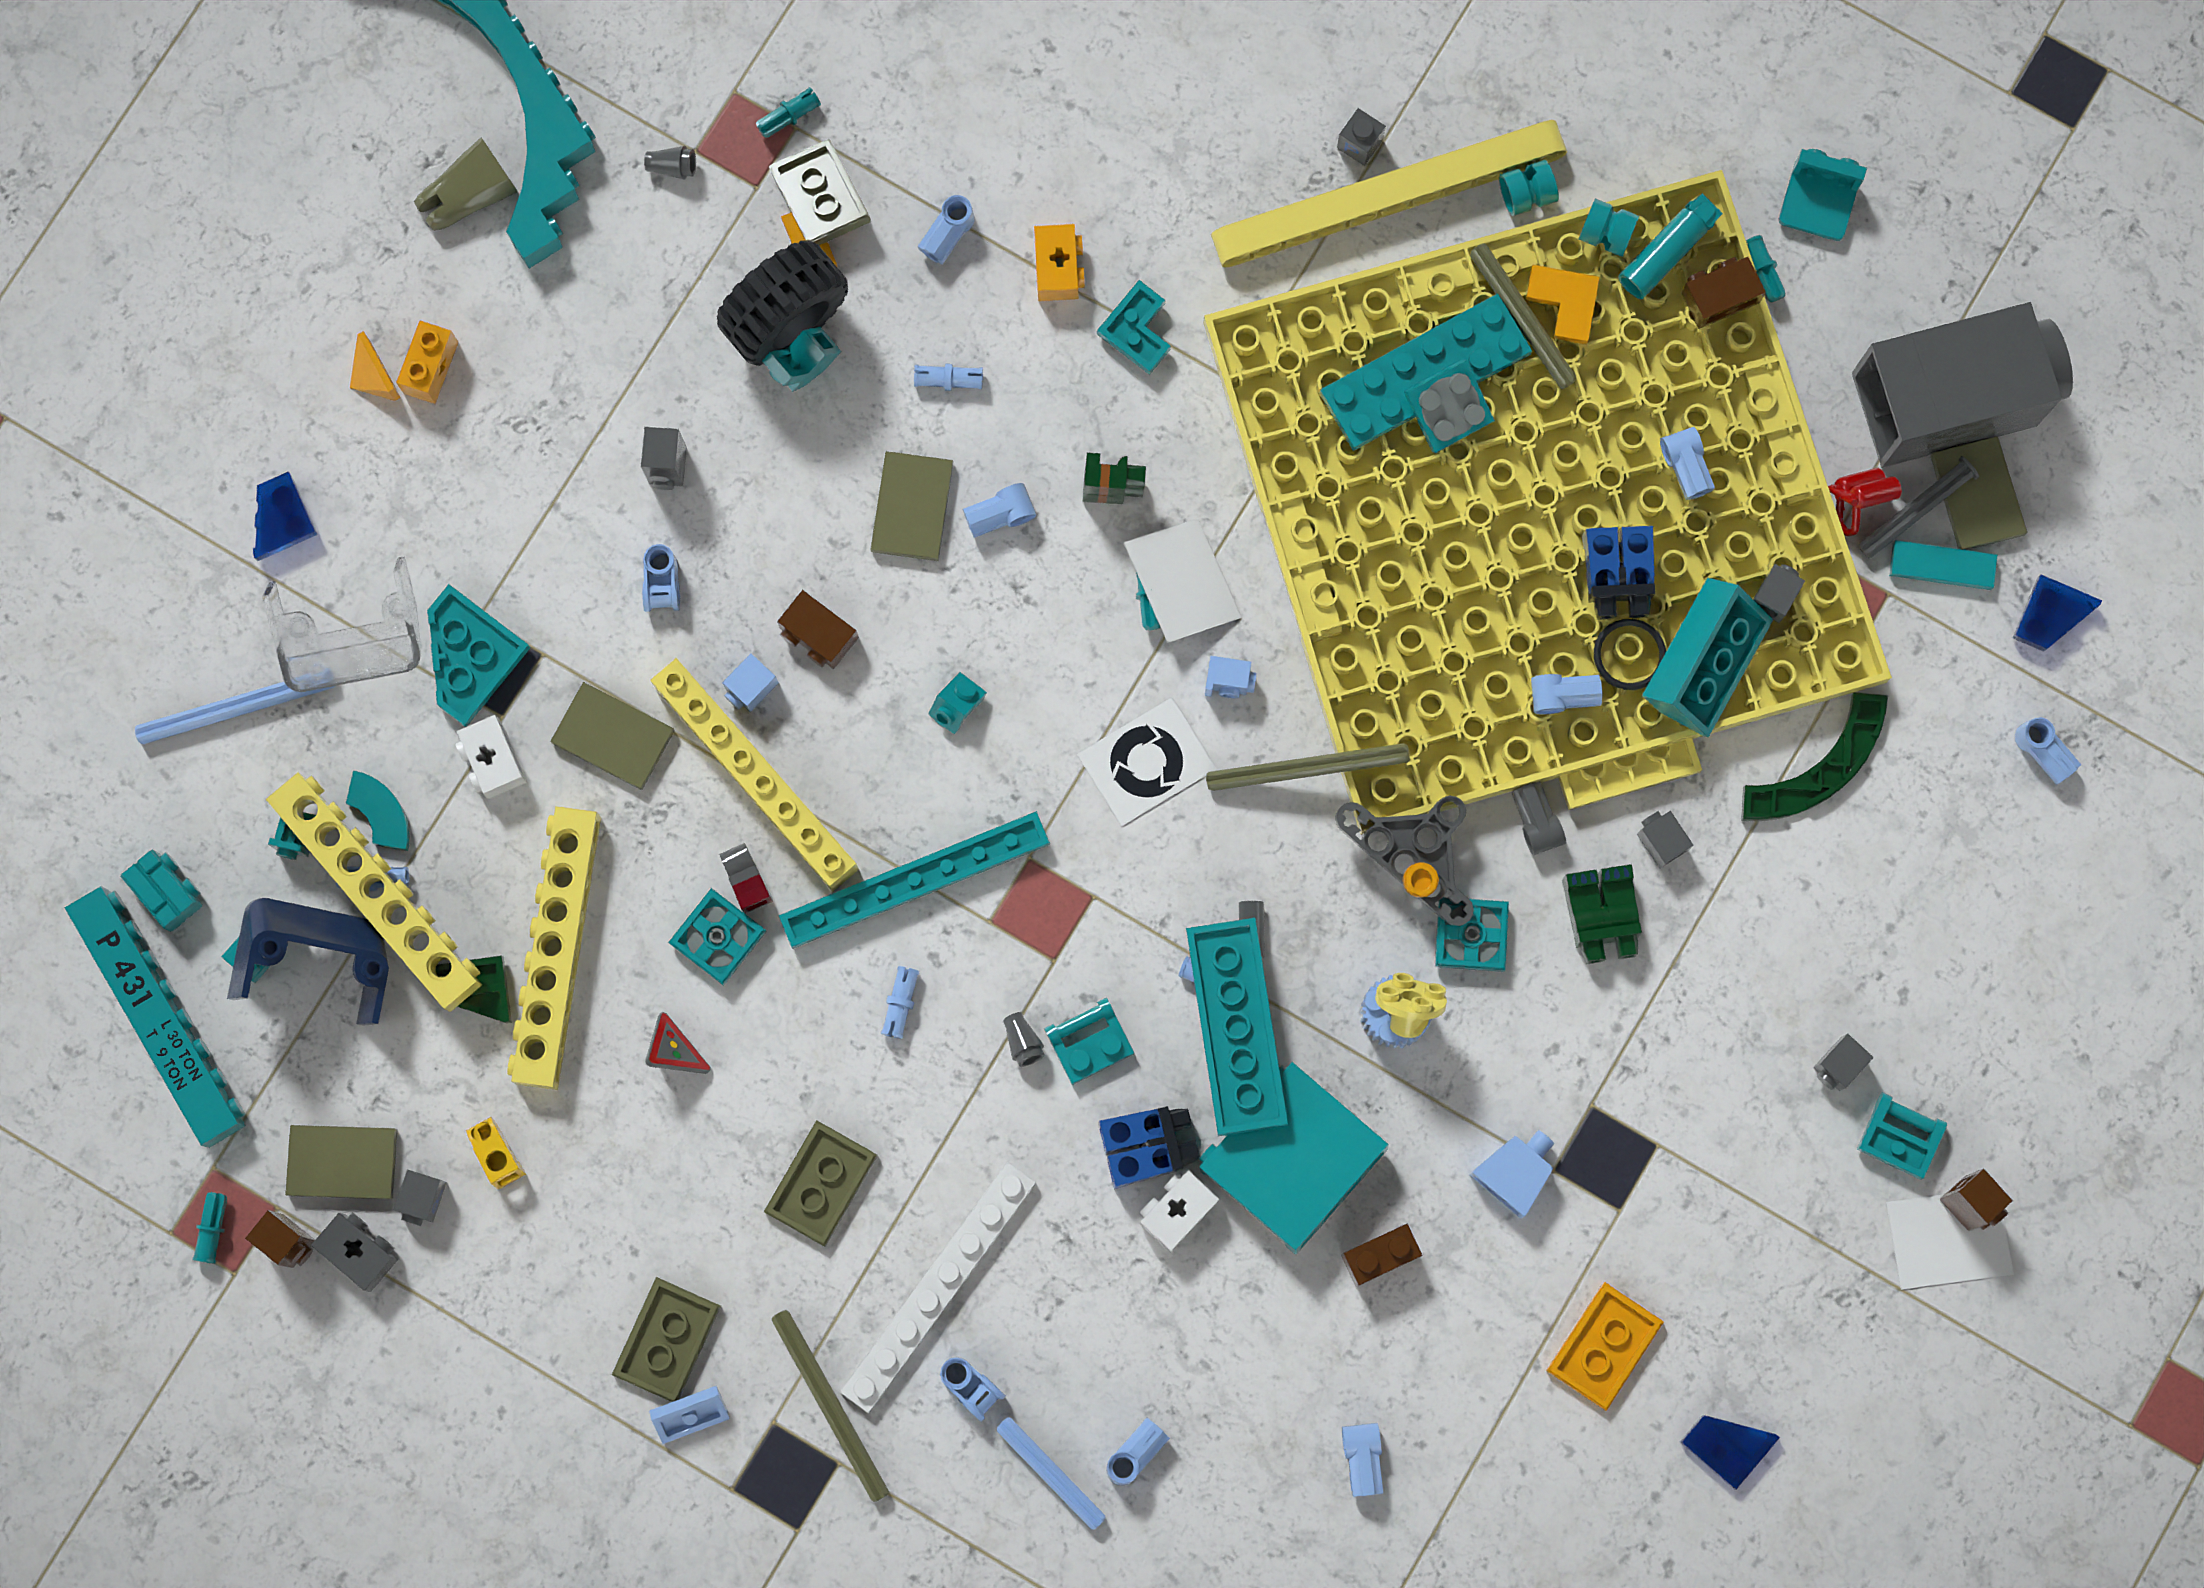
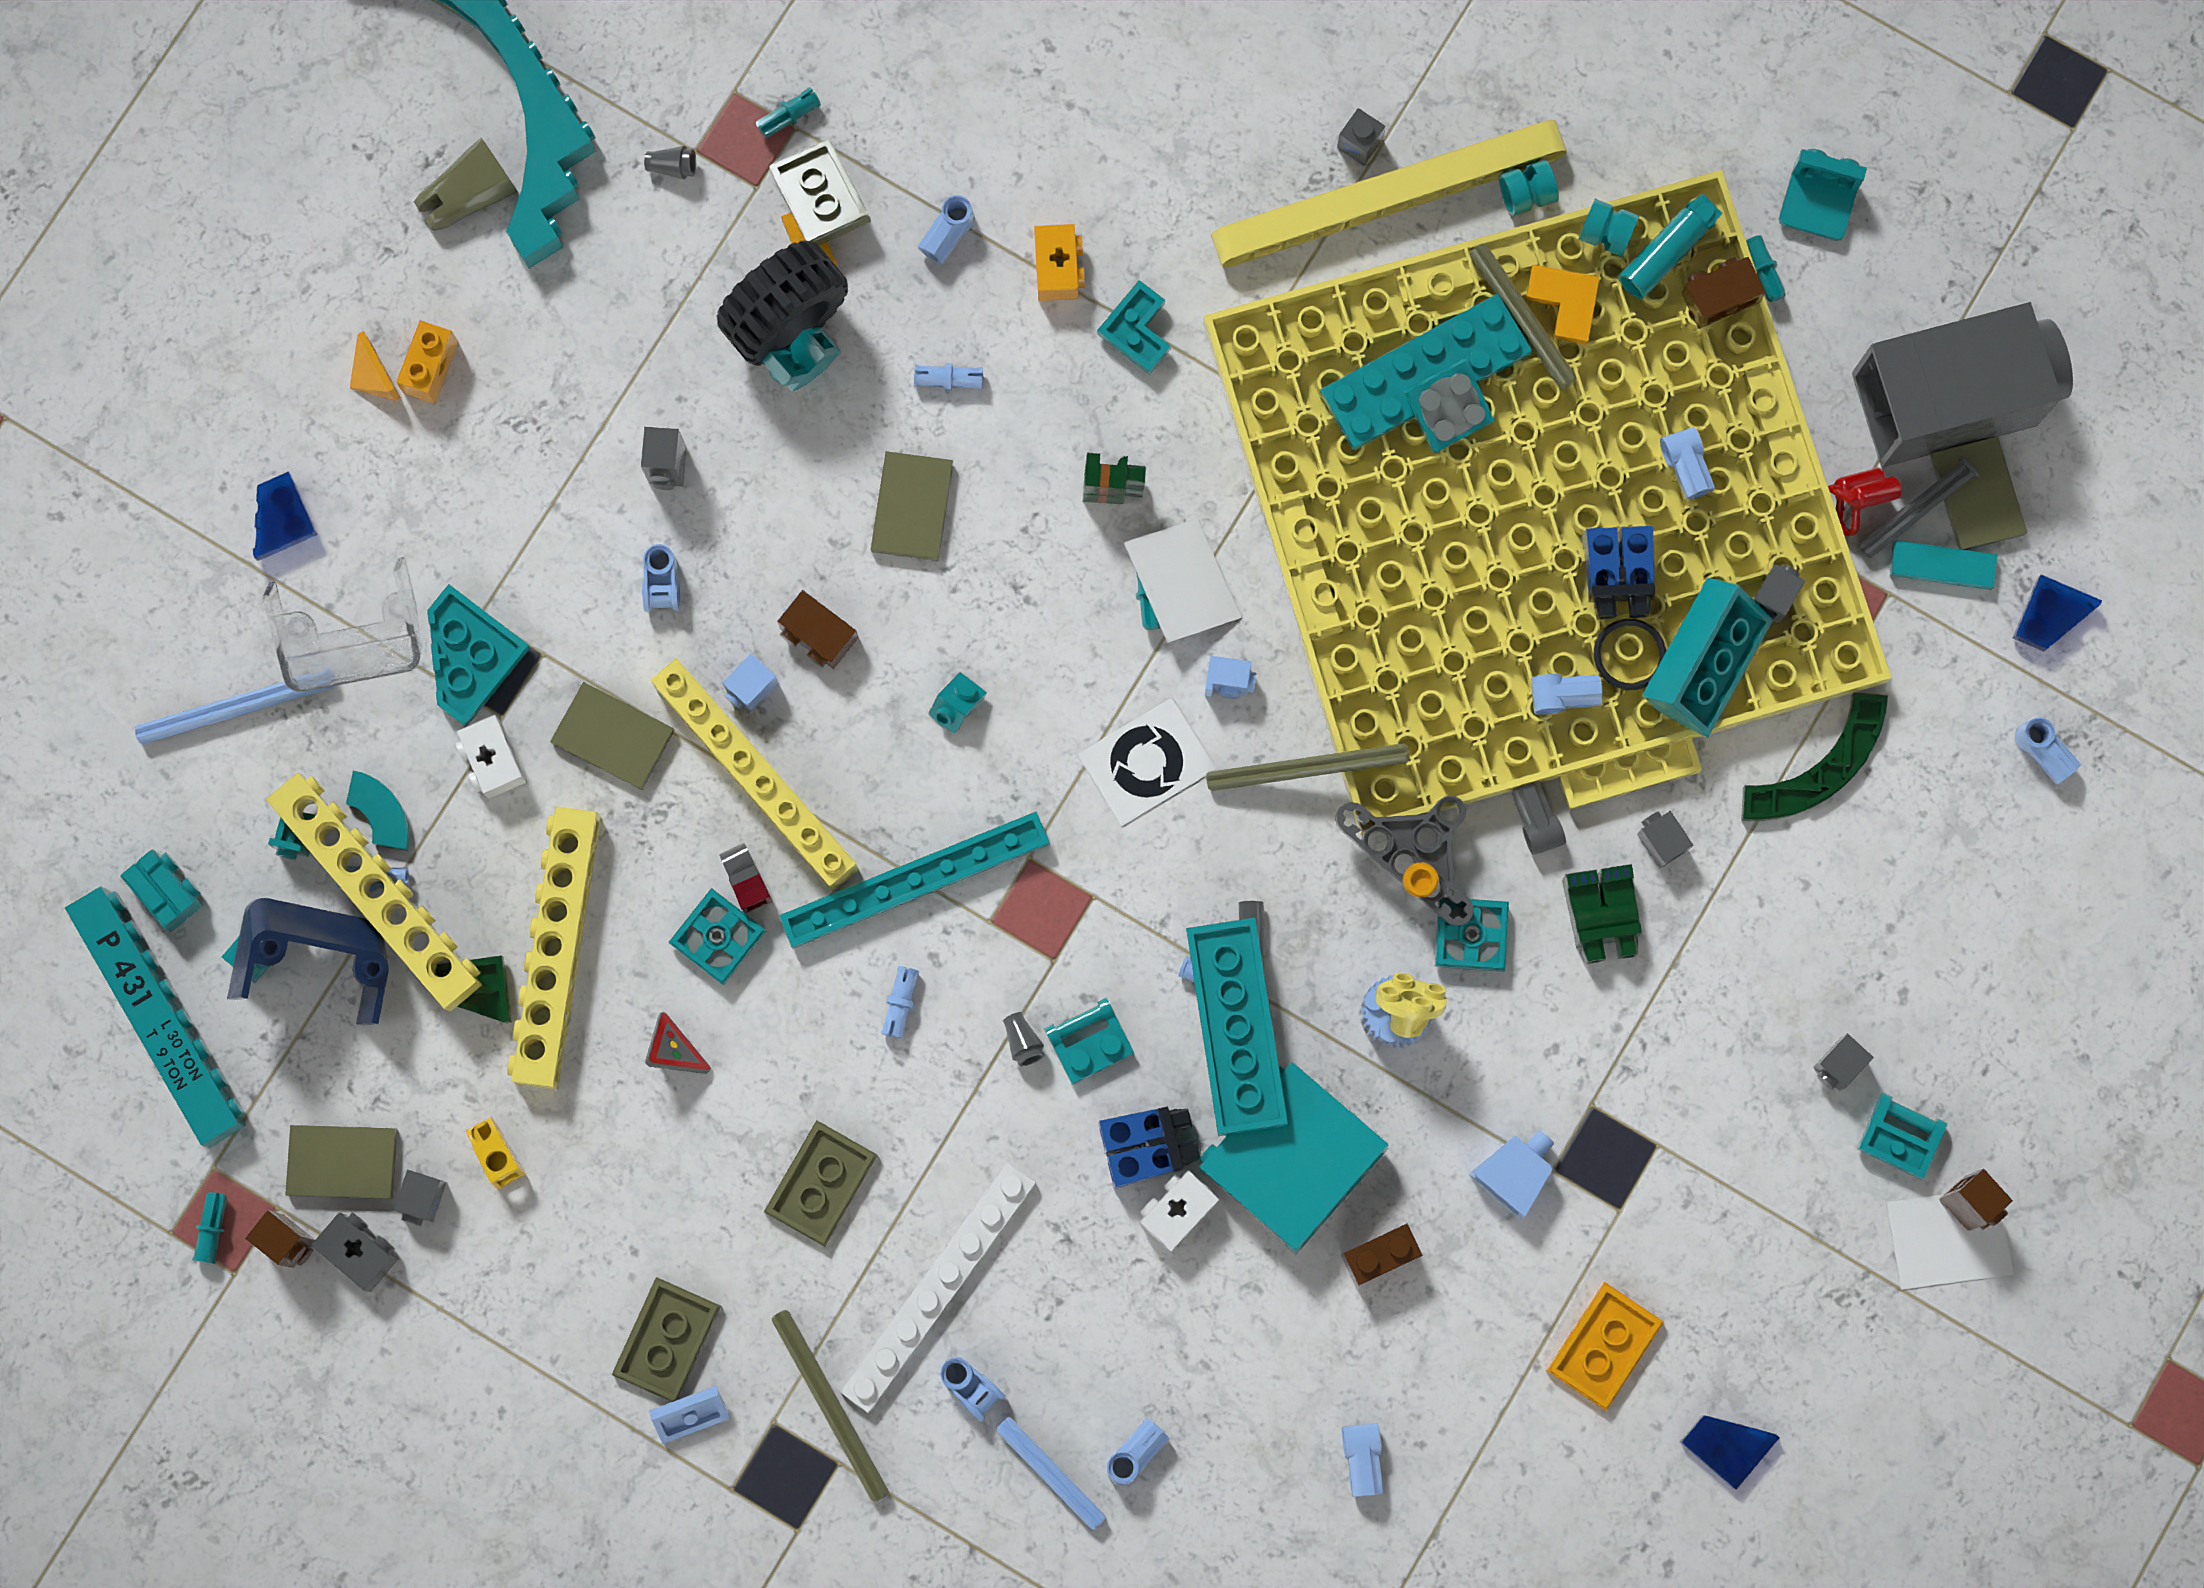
(1008, 507): light blue piece -> none

